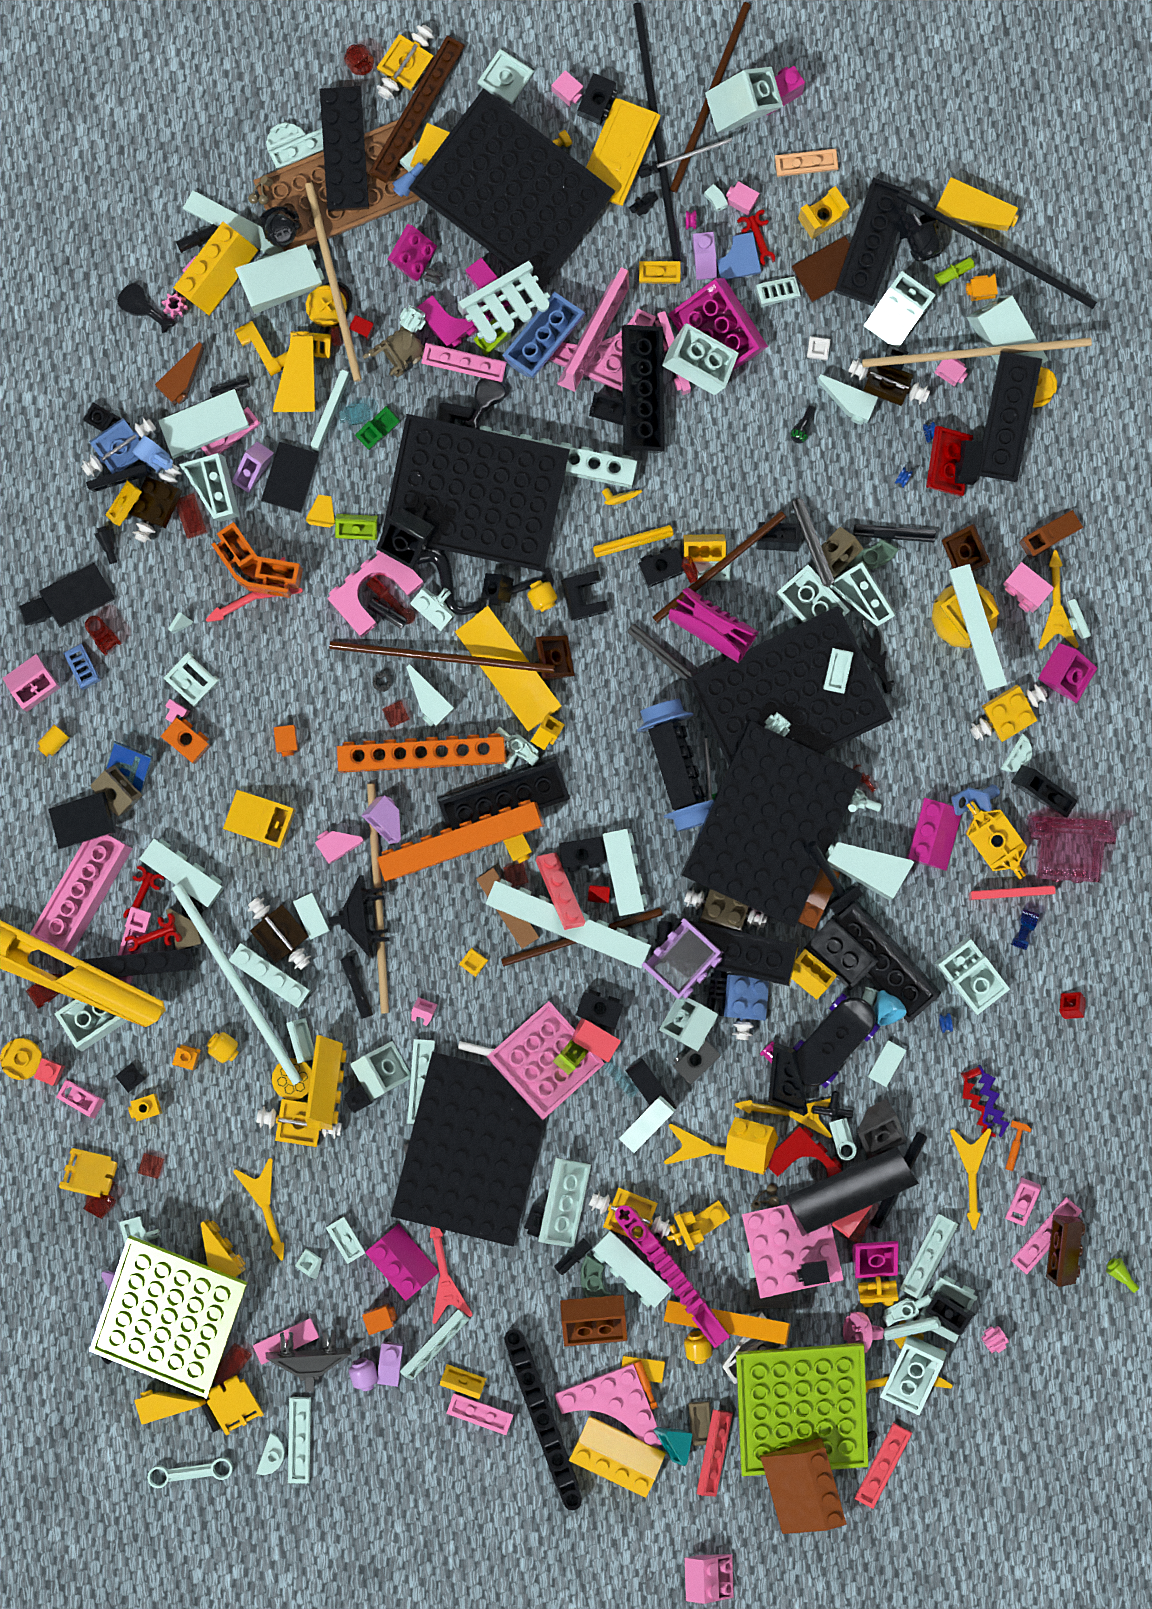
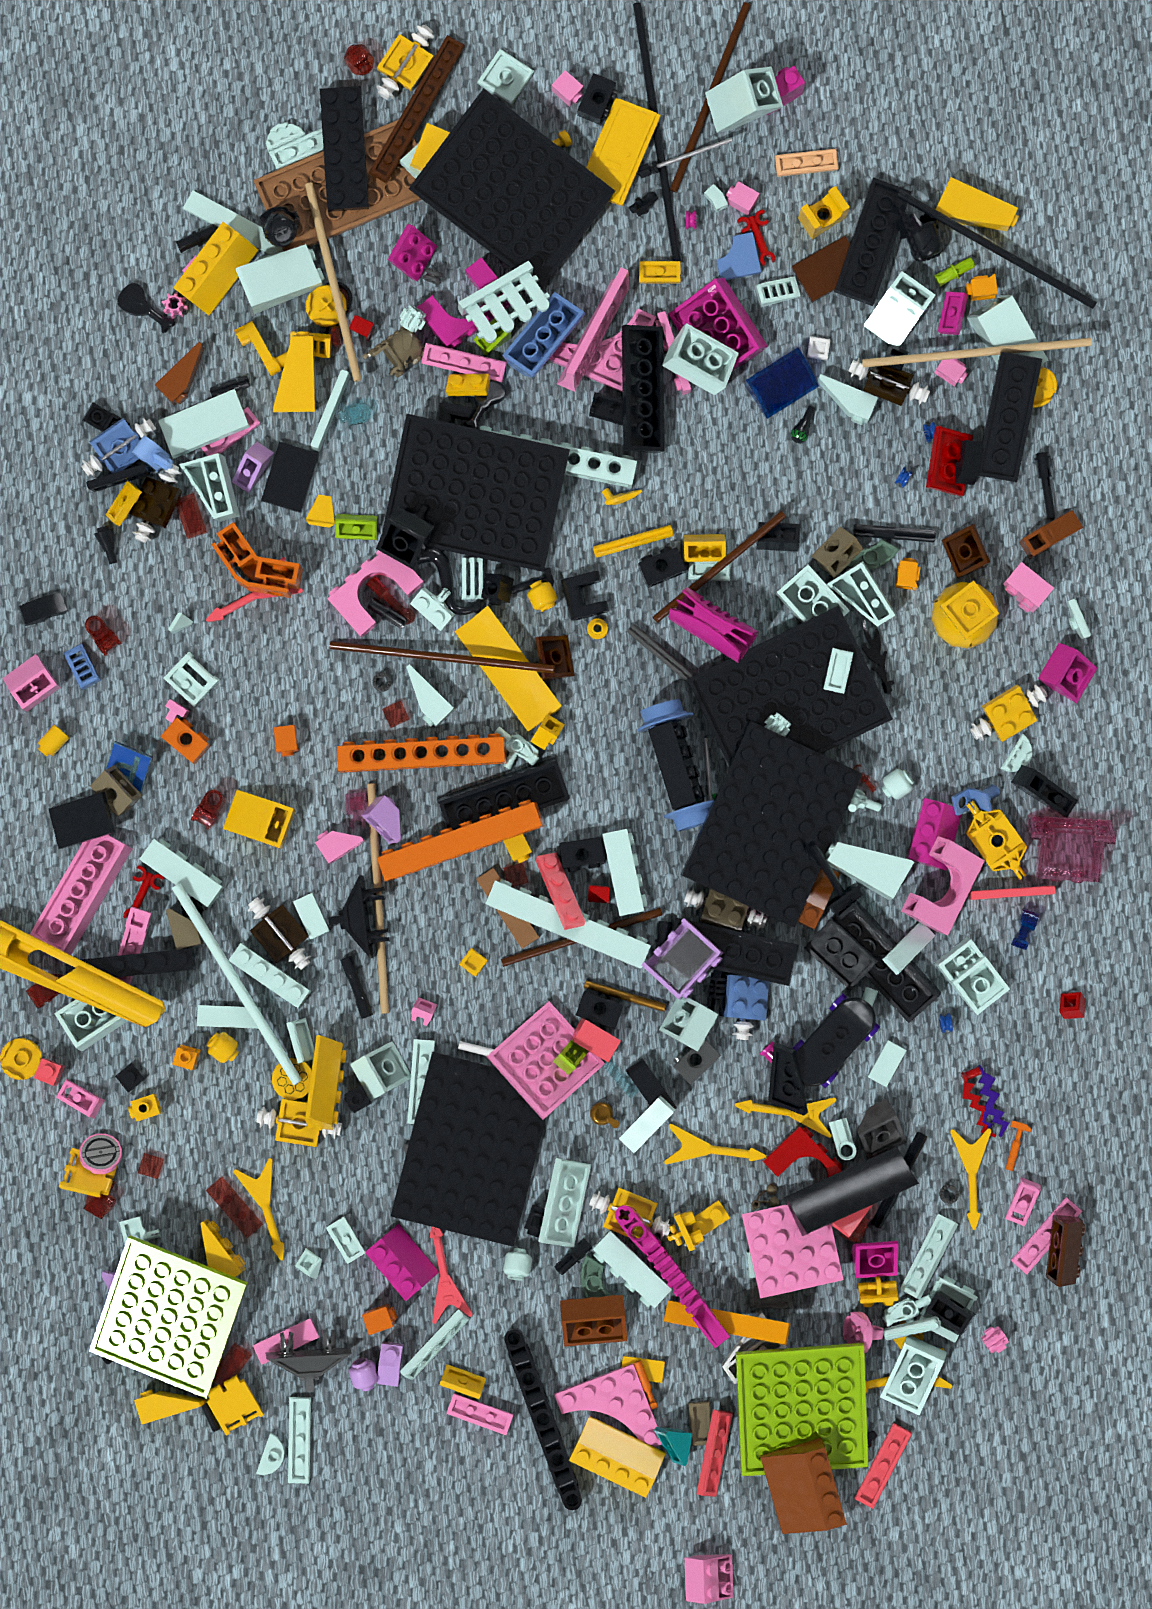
(76, 595): black tile -> none
(100, 1153): none -> tile
(168, 931): red bar -> none
(190, 1472): light aqua piece -> none
(208, 810): none -> clear red piece
(224, 1017): none -> light aqua tile
(234, 1207): none -> clear red tile
(263, 199): dark tan piece -> none
(356, 805): none -> clear pink plate
(378, 428): green slope -> none
(404, 182): medium blue cone -> none
(468, 384): none -> yellow plate
(472, 561): none -> light aqua tile
(517, 1264): none -> light aqua head
(597, 635): none -> yellow plate
(602, 1114): none -> pearl gold piece
(625, 995): none -> pearl gold bar
(690, 569): clear red tile -> none
(697, 1347): yellow head -> none
(704, 255): lavender slope -> none
(750, 1145): yellow slope -> none
(782, 383): none -> clear blue slope
(812, 974): yellow brick -> none
(813, 542): dark grey axle -> none
(813, 1273): black brick -> none
(832, 1111): black piece -> none
(888, 1009): medium azure helmet -> none
(897, 784): none -> light aqua head
(907, 574): none -> light orange window
(908, 947): none -> light aqua tile
(951, 1188): none -> dark grey bush
(952, 313): none -> dark pink plate
(963, 871): none -> bright pink arch
(977, 627): light aqua tile -> none
(1044, 474): none -> black pin
(1057, 620): yellow piece -> none
(1118, 1270): lime cone -> none

